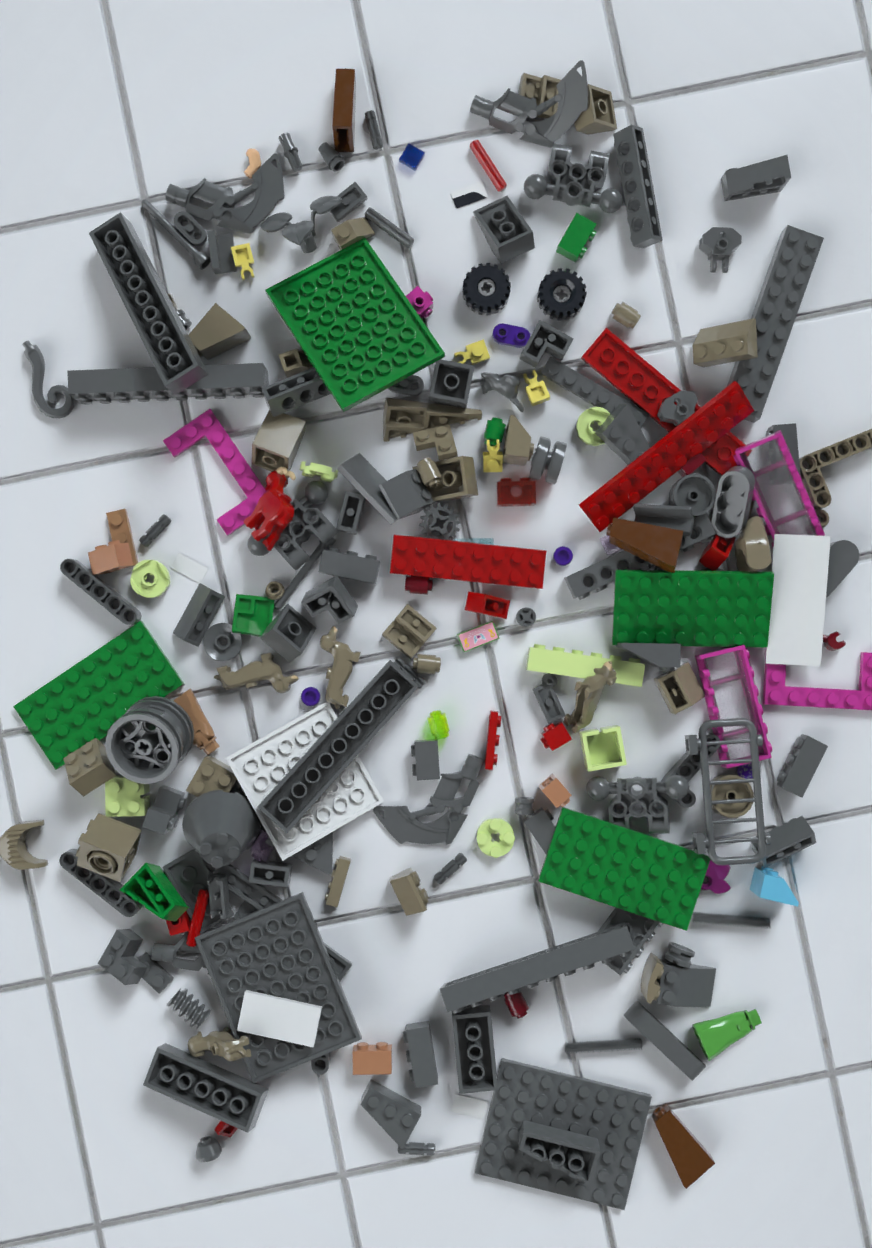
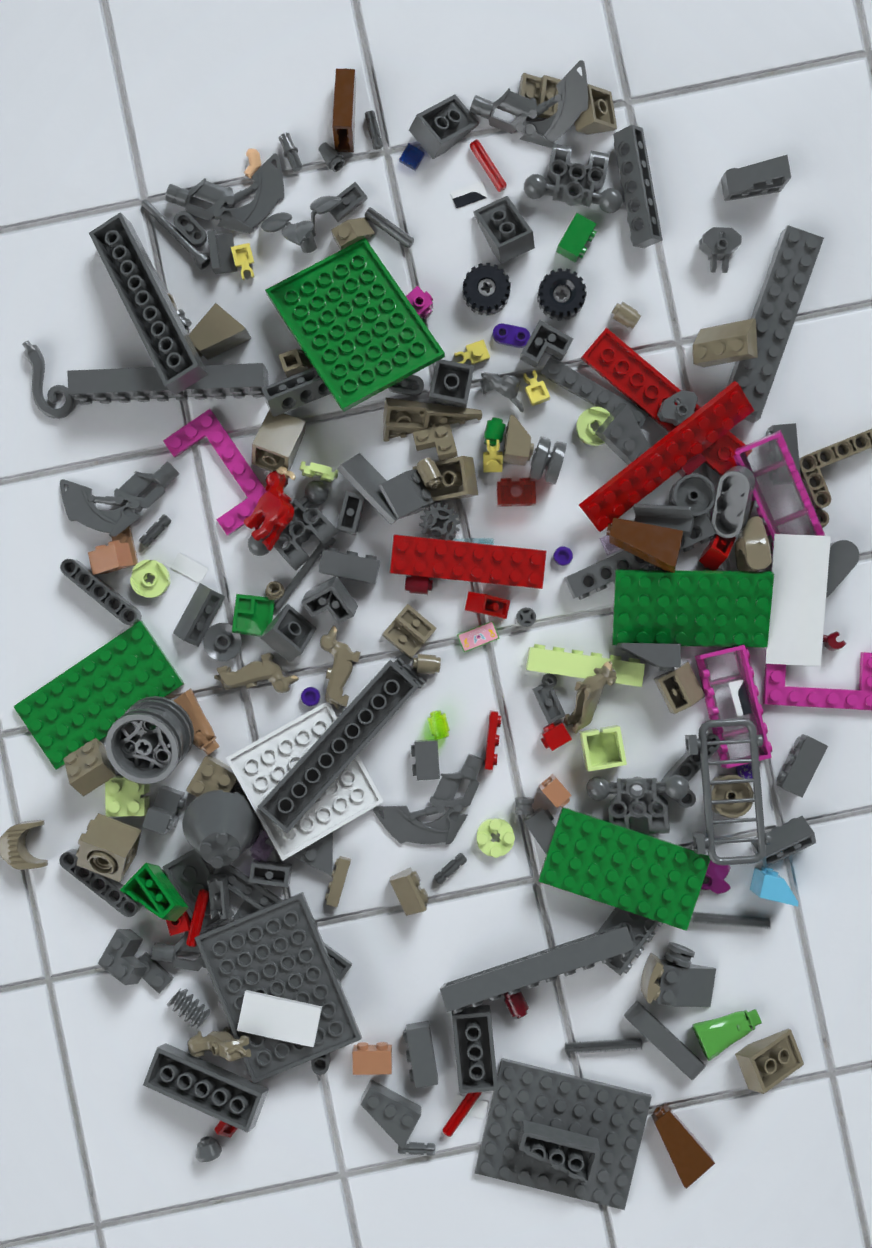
(81, 503): none -> dark grey piece
(442, 126): none -> dark grey slope
(460, 1113): none -> red axle
(740, 698): none -> sticker
(769, 1061): none -> dark tan slope

